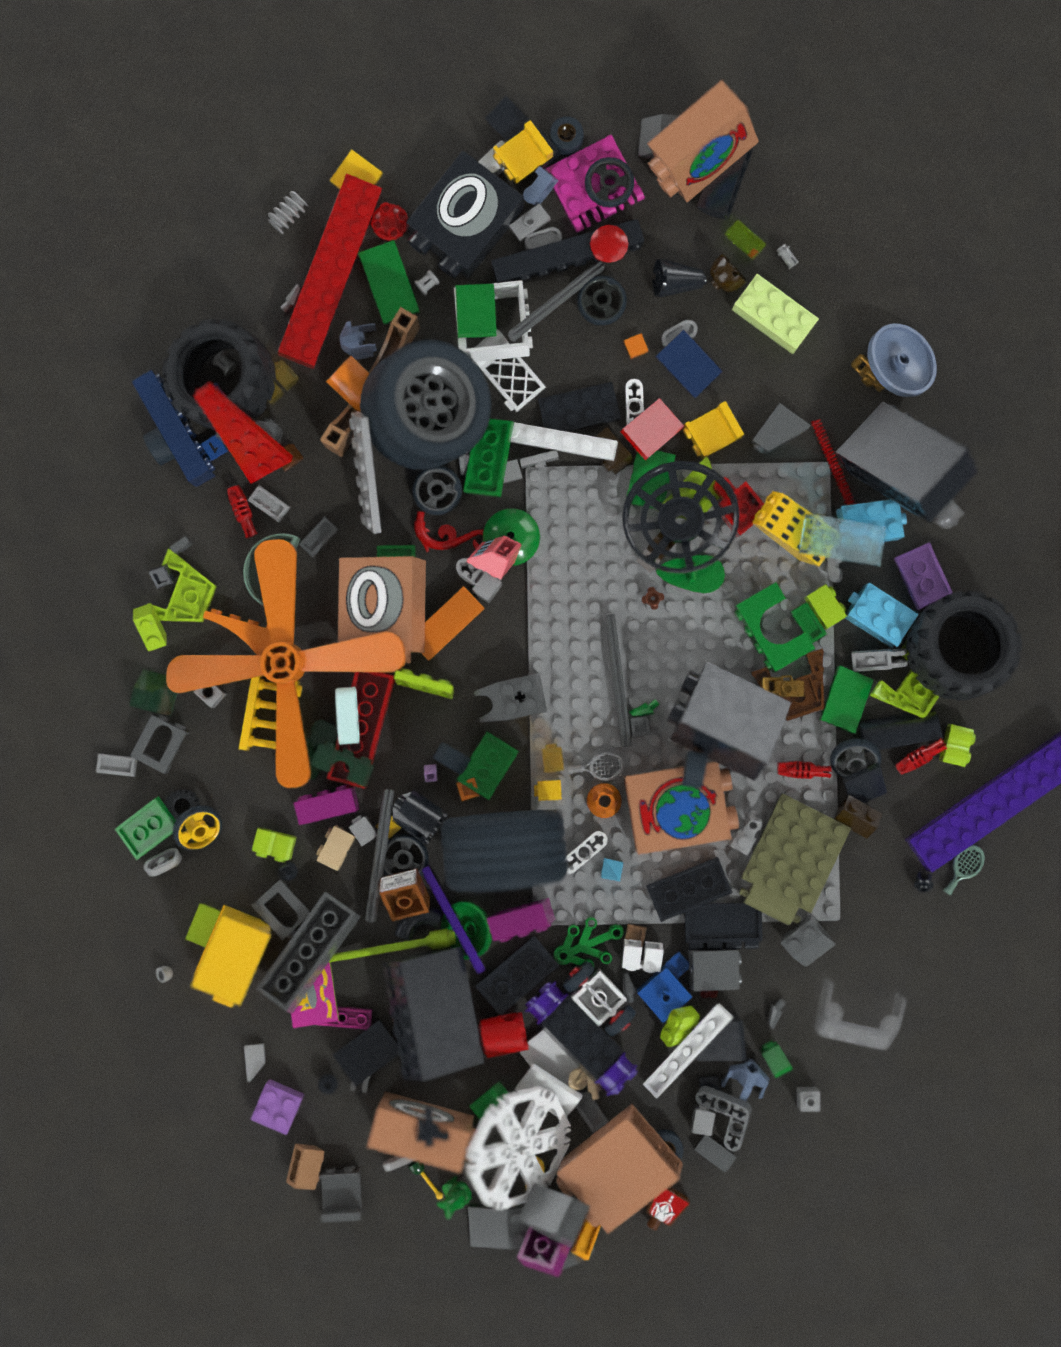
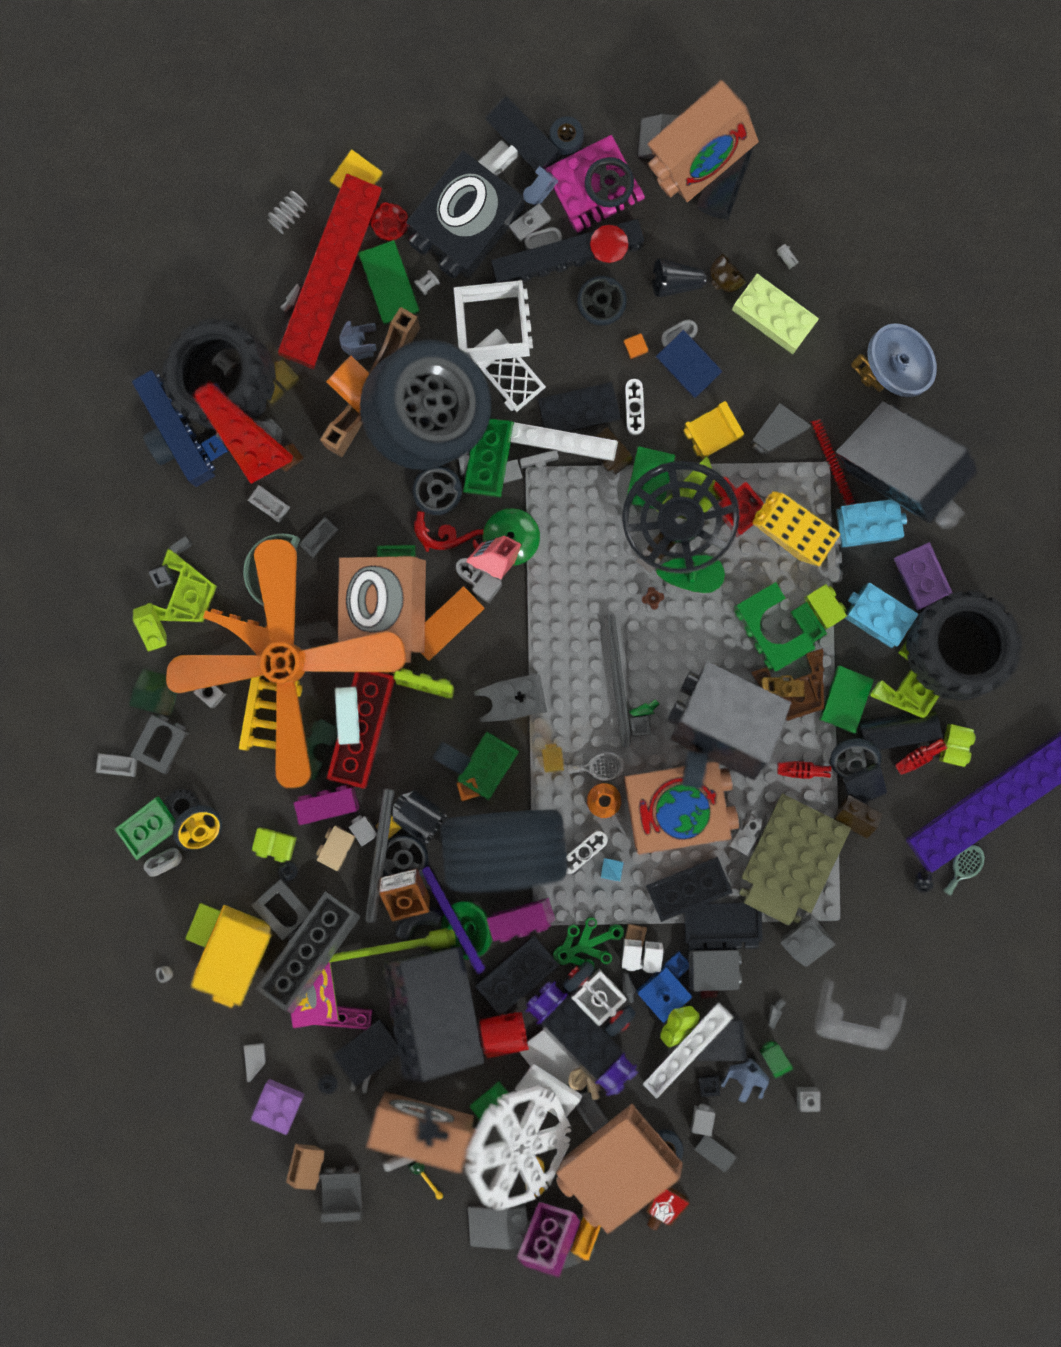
(241, 510): red hinge -> none
(327, 756): clear green arch -> none
(366, 477): light grey plate -> none
(430, 773): lavender piece -> none
(456, 1198): green hair -> none
(476, 311): green tile -> none
(523, 153): yellow panel -> none
(548, 790): yellow brick -> none
(554, 1214): dark grey slope -> none
(555, 301): dark grey axle -> none
(652, 429): tile -> none
(734, 1114): dark grey beam -> none
(745, 239): clear neon green tile -> none
(842, 539): clear light blue brick -> none
(877, 659): light grey hinge -> none

